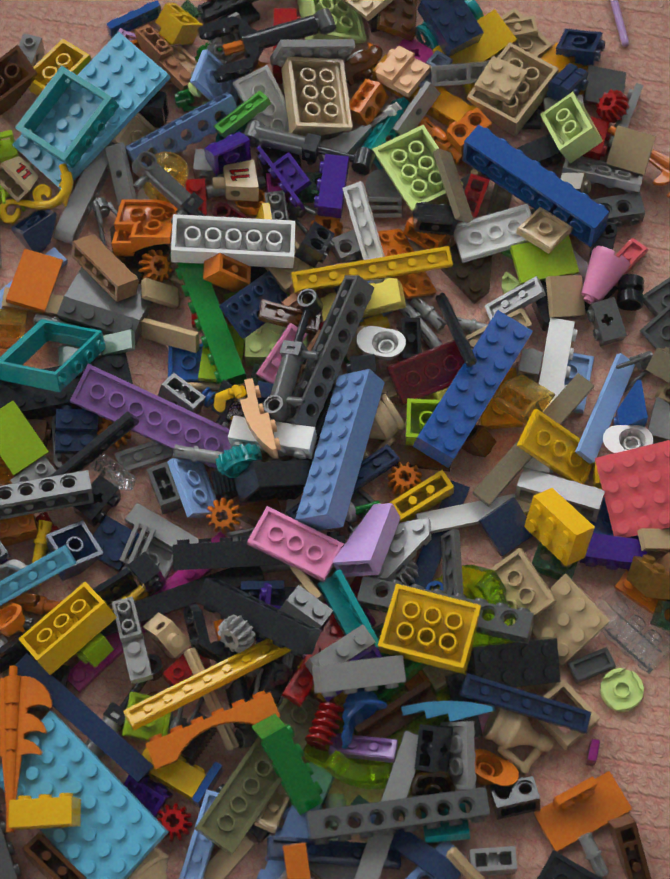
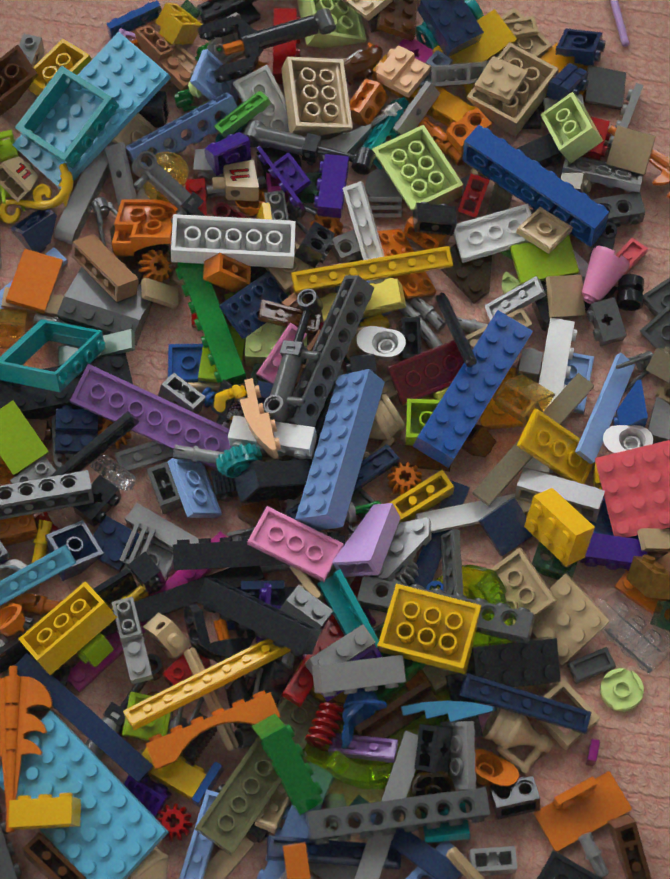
(170, 335): tan tile -> none
(225, 524): orange gear -> none
(236, 633): light grey gear -> none
(312, 49): light grey plate -> none
(453, 185): dark tan tile -> none
(612, 106): red gear -> none

